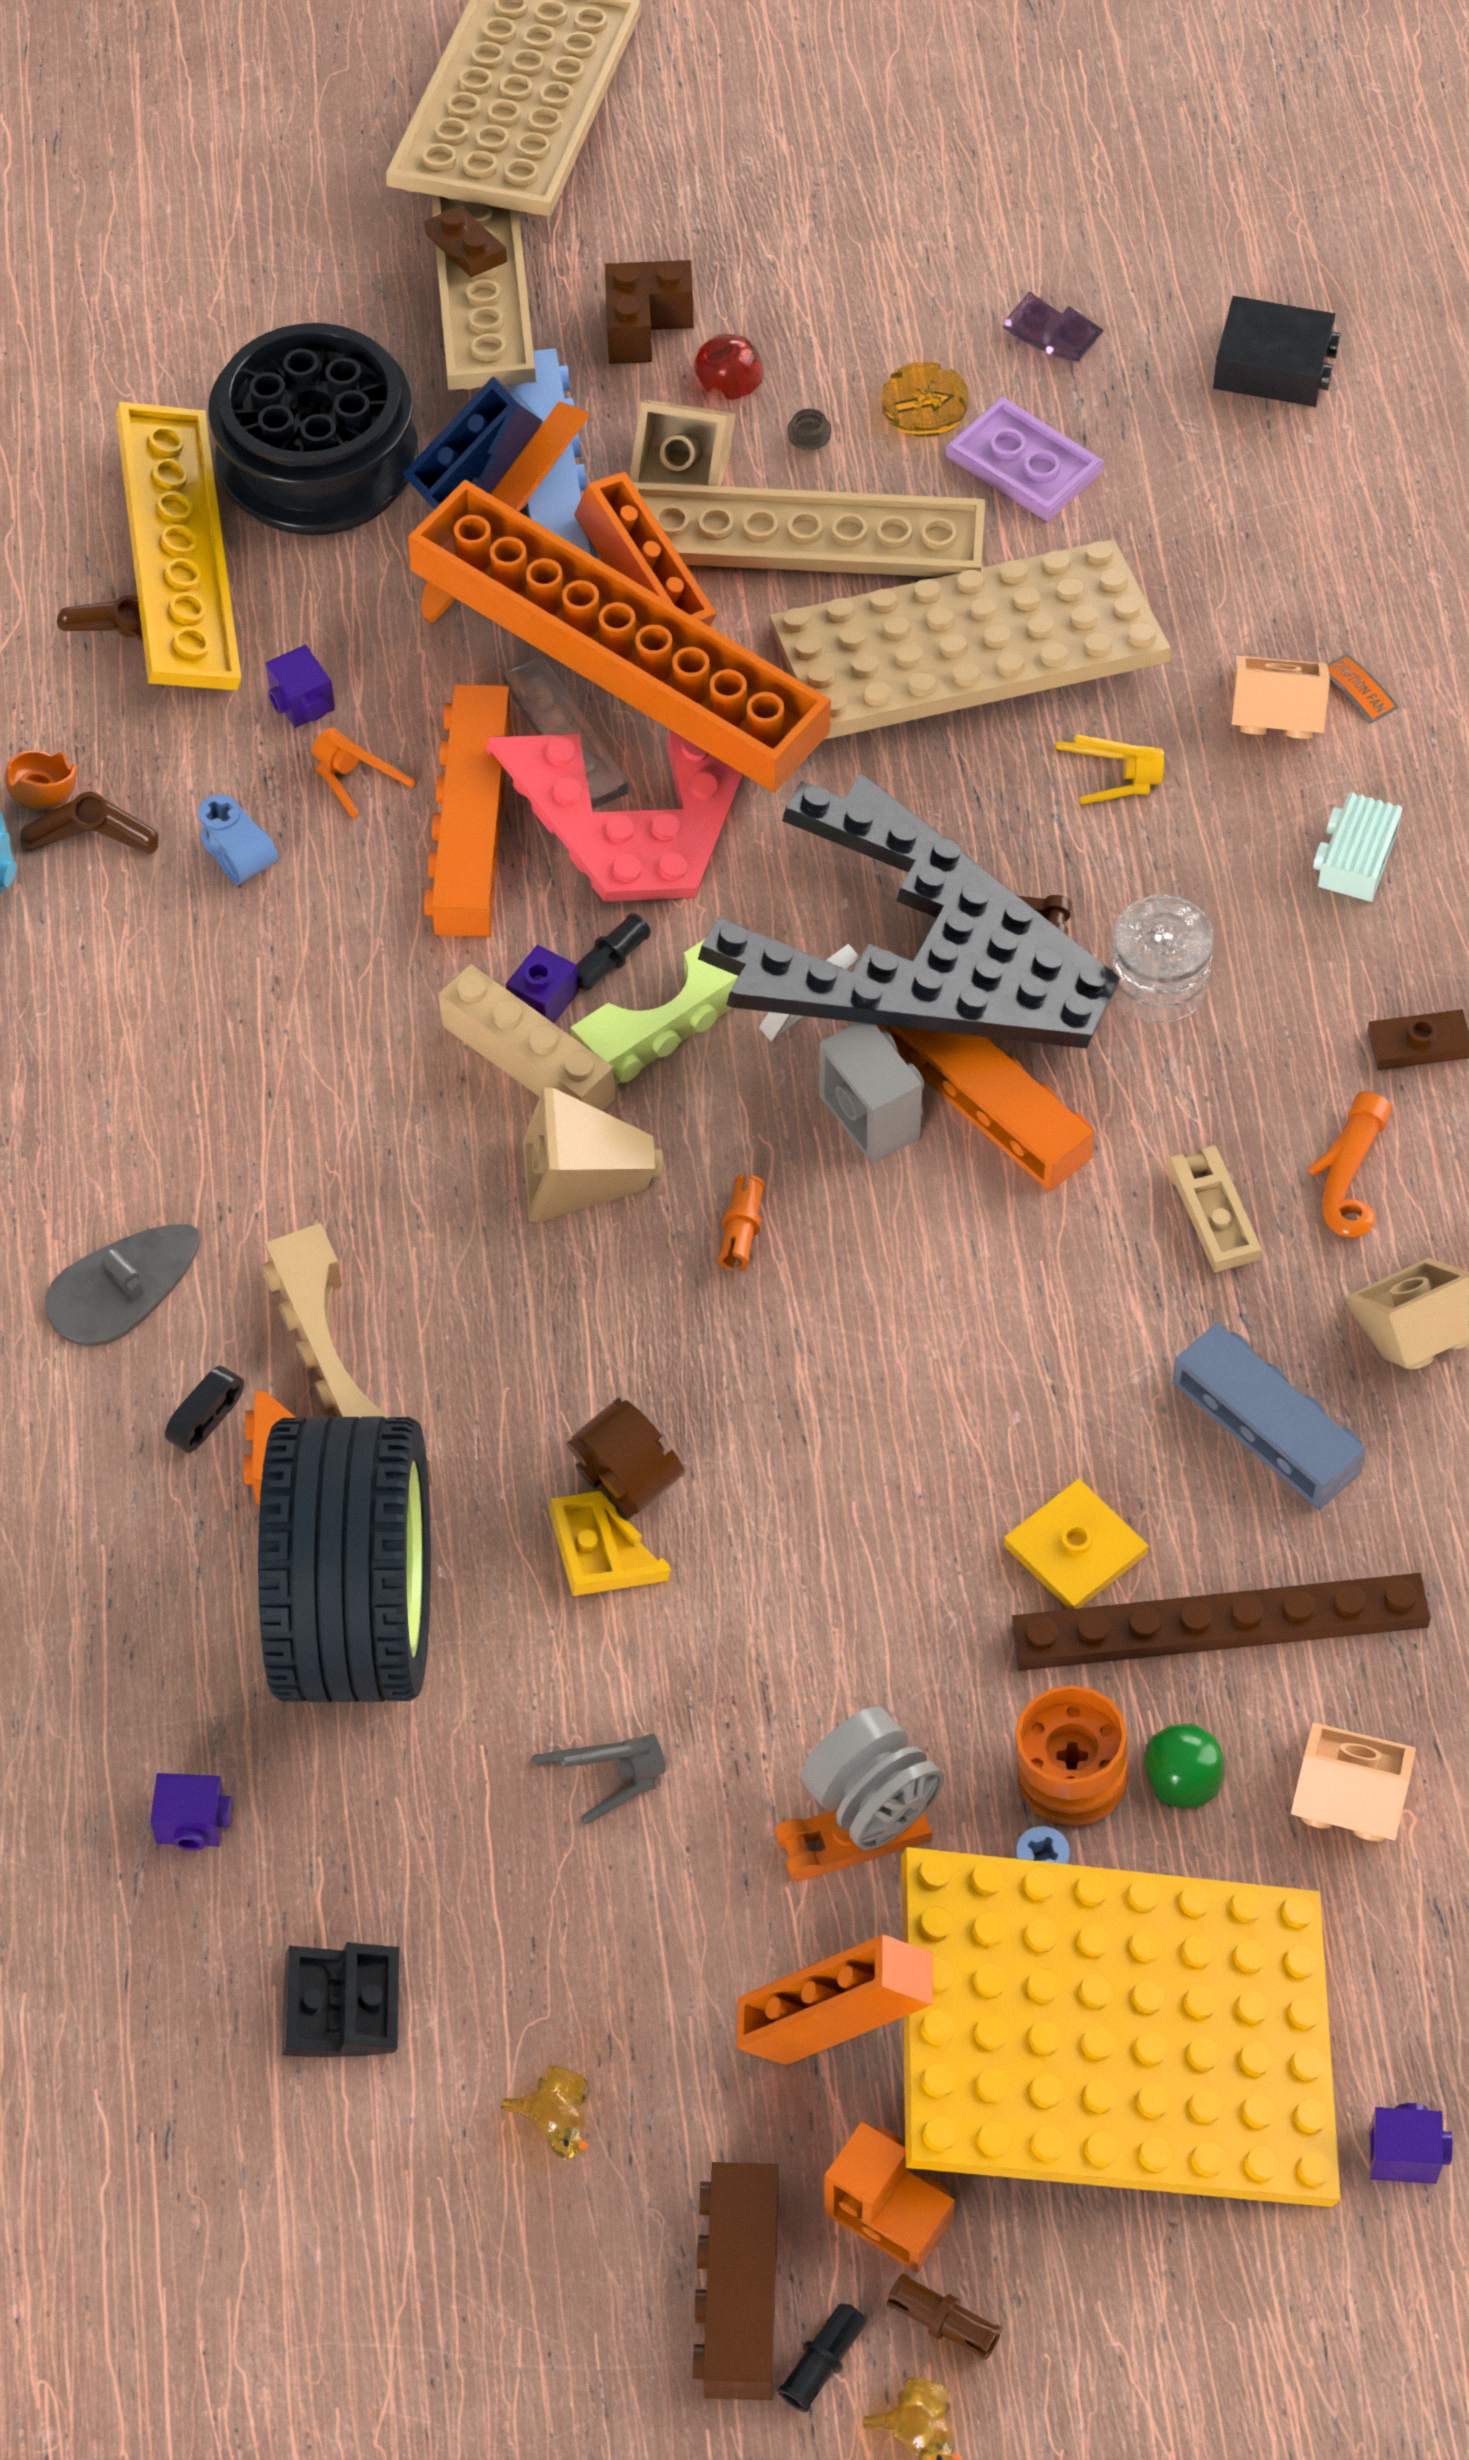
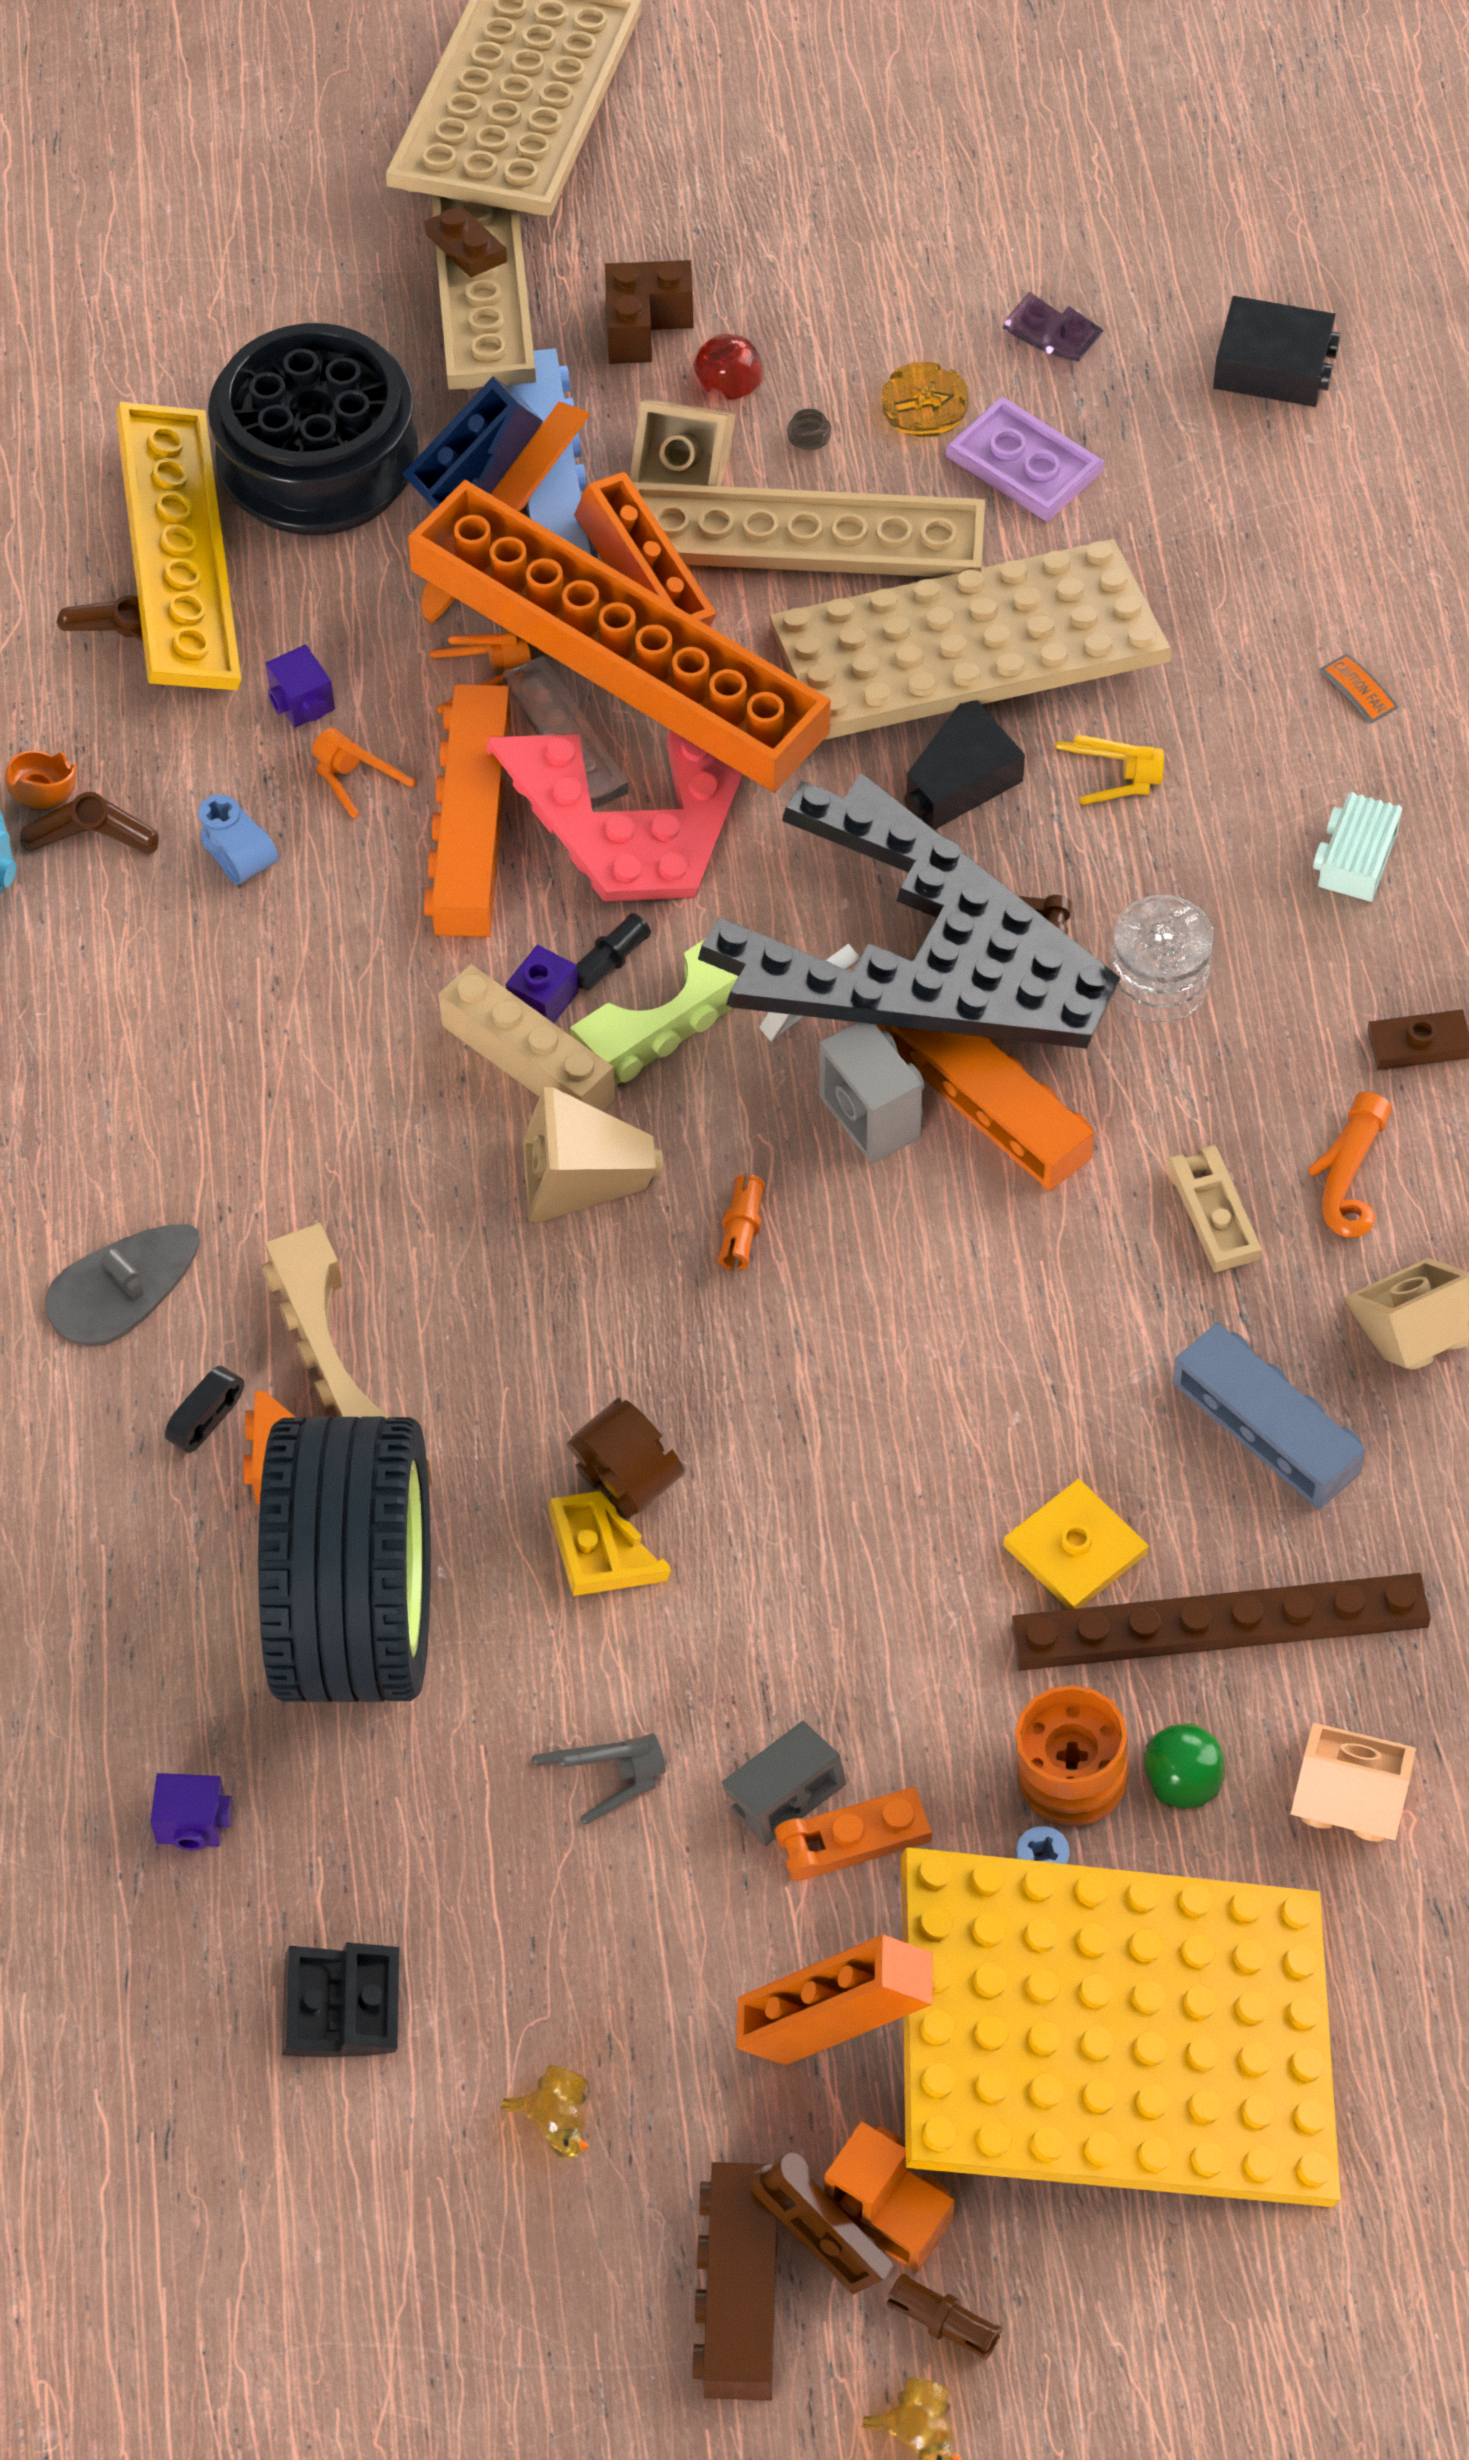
(504, 653): none -> orange plant
(785, 1781): none -> dark grey hinge
(820, 2223): none -> reddish brown plate
(822, 2357): black axle -> none
(871, 1778): light grey wheel -> none
(963, 767): none -> black slope
(1280, 696): light nougat slope -> none
(1408, 2144): dark purple brick -> none

